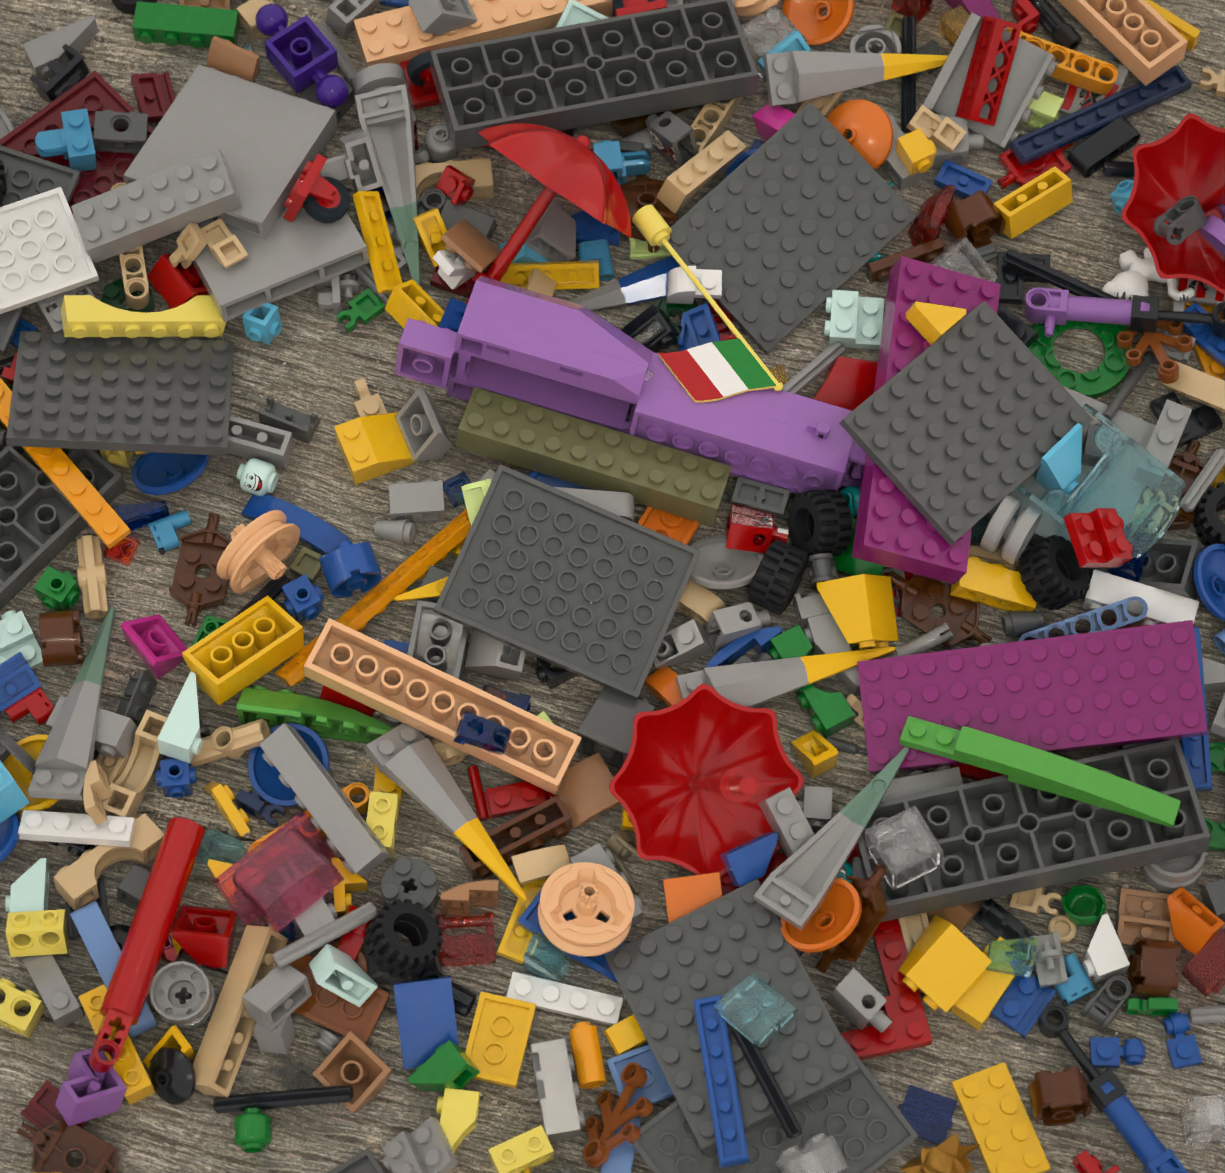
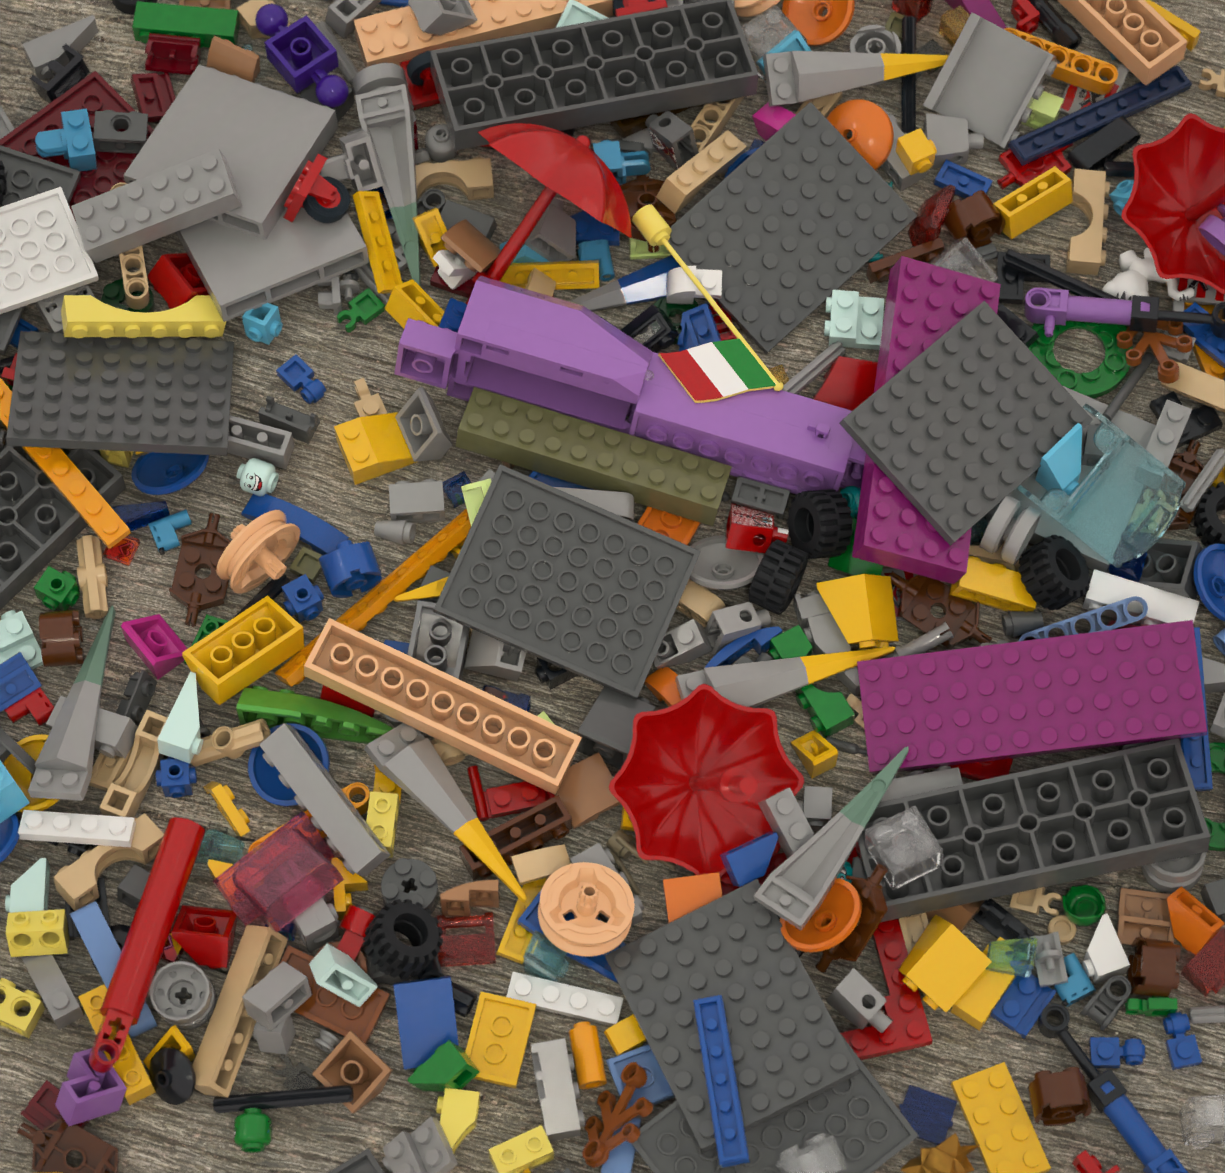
(95, 790): tan slope -> none
(172, 54): none -> dark red hinge
(190, 245): tan plate -> none
(223, 244): tan slope -> none
(254, 805): dark blue plate -> none
(299, 374): none -> blue plate
(324, 935): light grey axle -> none
(456, 185): red bracket -> none
(482, 733): clear blue leg -> none
(755, 1009): clear light blue slope -> none
(769, 1085): black axle -> none
(821, 568): dark grey piece -> none
(933, 320): yellow slope -> none
(942, 132): tan slope -> none
(983, 69): red fence -> none
(1040, 770): bright green slope -> none
(1088, 195): none -> tan arch
(1098, 538): red plate -> none
(1183, 220): dark grey piece -> none

